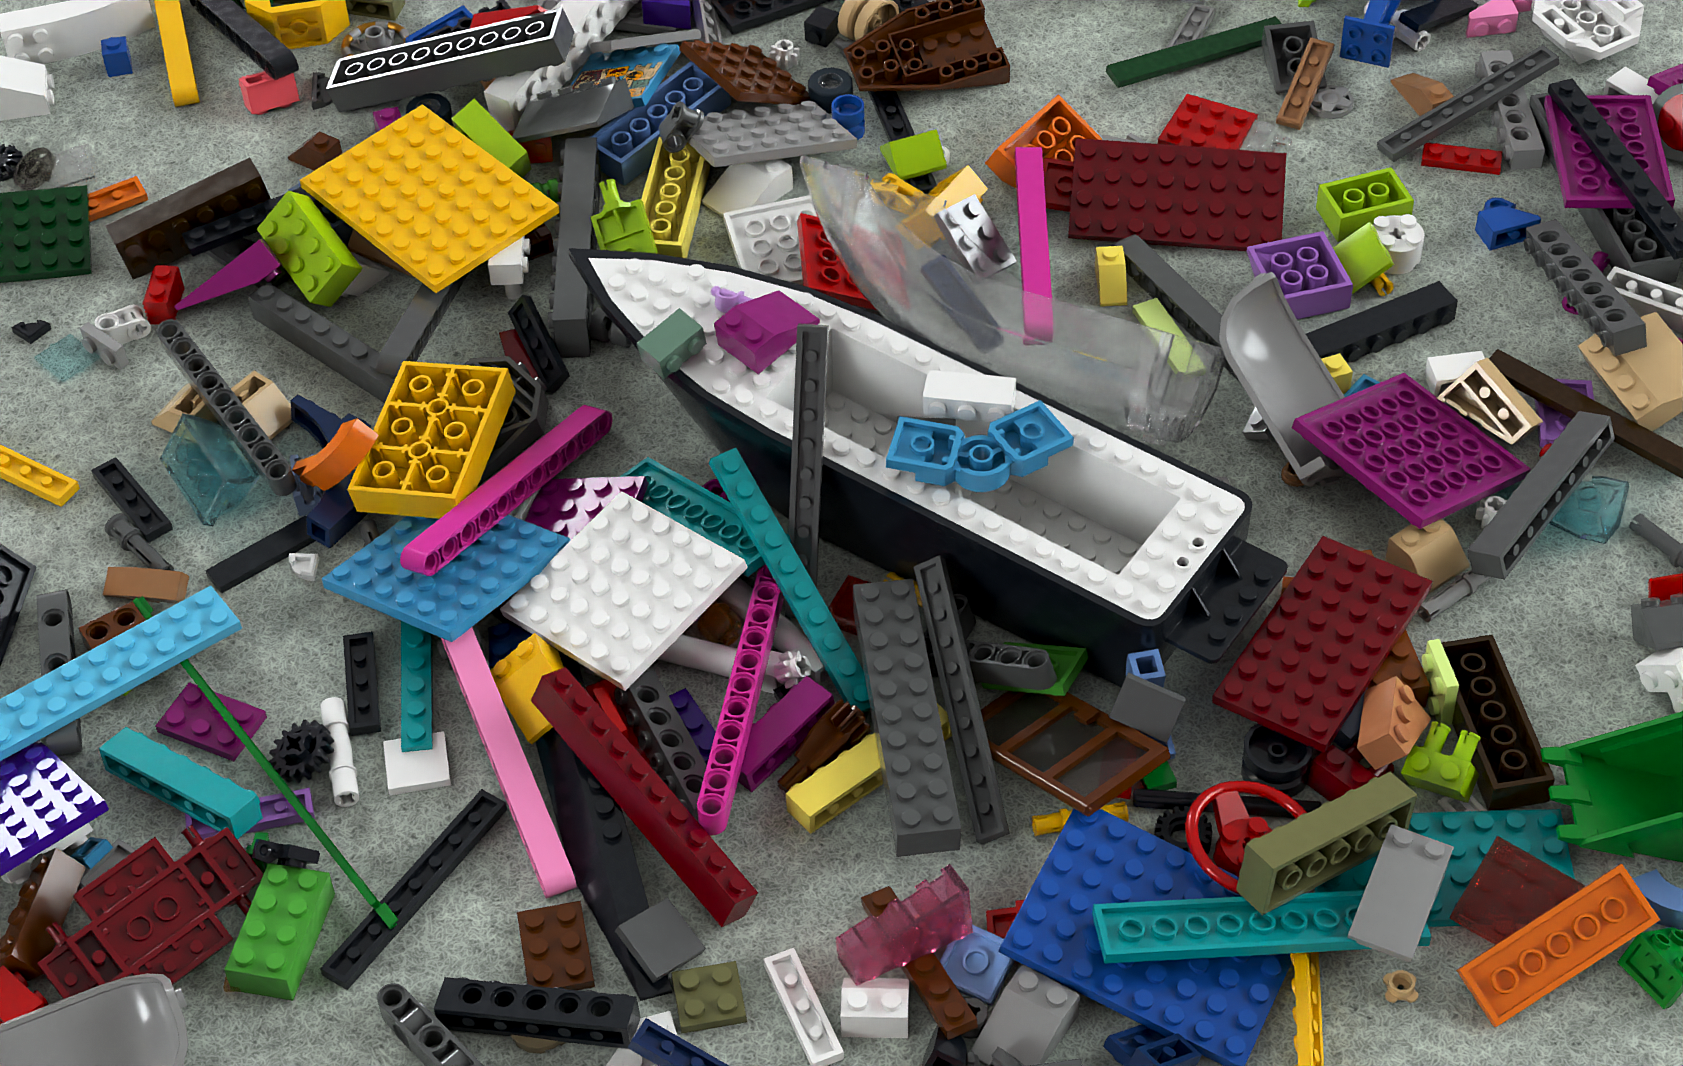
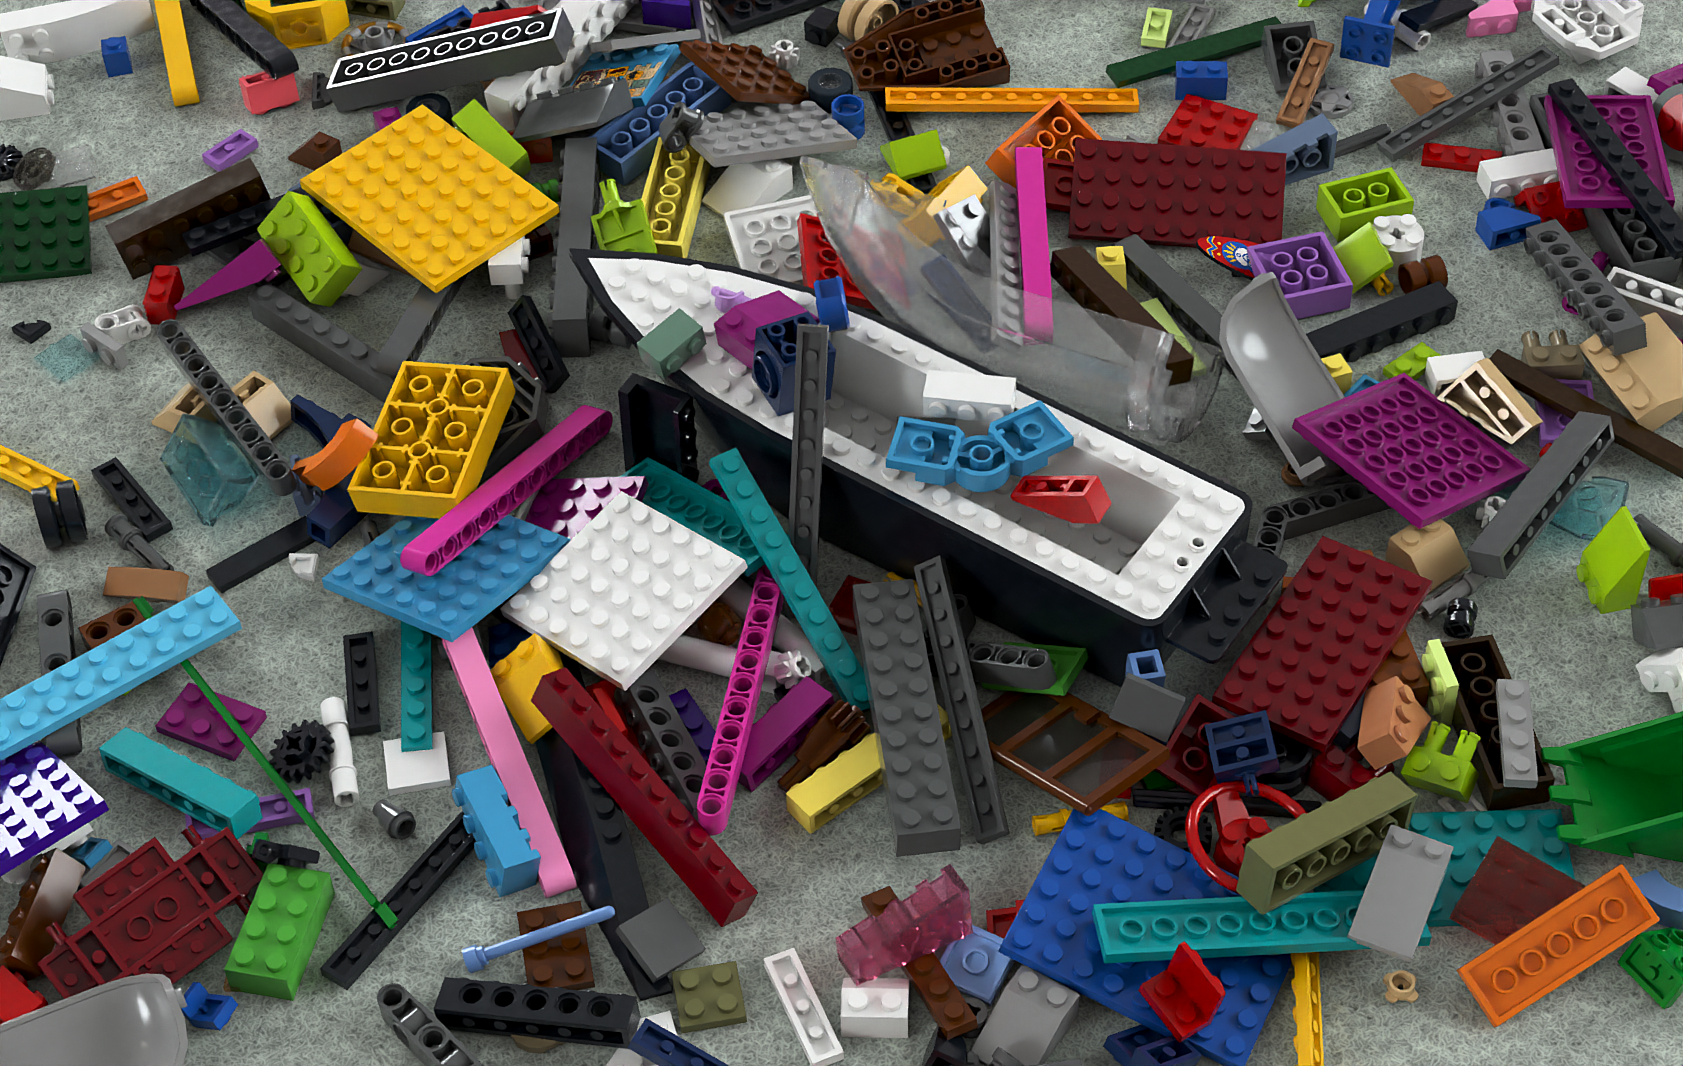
(65, 512): none -> black wheel
(207, 1009): none -> blue bracket
(230, 150): none -> medium lavender plate
(396, 821): none -> dark grey cone
(477, 957): none -> medium blue piece
(496, 830): none -> dark azure wedge
(658, 425): none -> black panel
(776, 361): none -> dark blue brick
(832, 304): none -> blue animal
(1004, 234): none -> light grey plate
(1008, 99): none -> light orange plate
(1066, 497): none -> red slope
(1098, 291): none -> dark brown brick
(1156, 27): none -> yellowish green plate
(1184, 993): none -> red bracket
(1189, 750): none -> dark red slope
(1201, 79): none -> blue brick
(1228, 253): none -> shield
(1242, 749): none -> dark blue plate
(1308, 148): none -> sand blue wedge
(1314, 513): none -> dark grey beam
(1361, 140): none -> dark grey axle
(1411, 362): none -> lime plate
(1417, 274): none -> reddish brown wheel
(1460, 618): none -> black wheel
(1513, 173): none -> white brick
(1516, 733): none -> light grey plate
(1548, 204): none -> red bracket
(1557, 360): none -> dark tan brick
(1614, 564): none -> lime slope

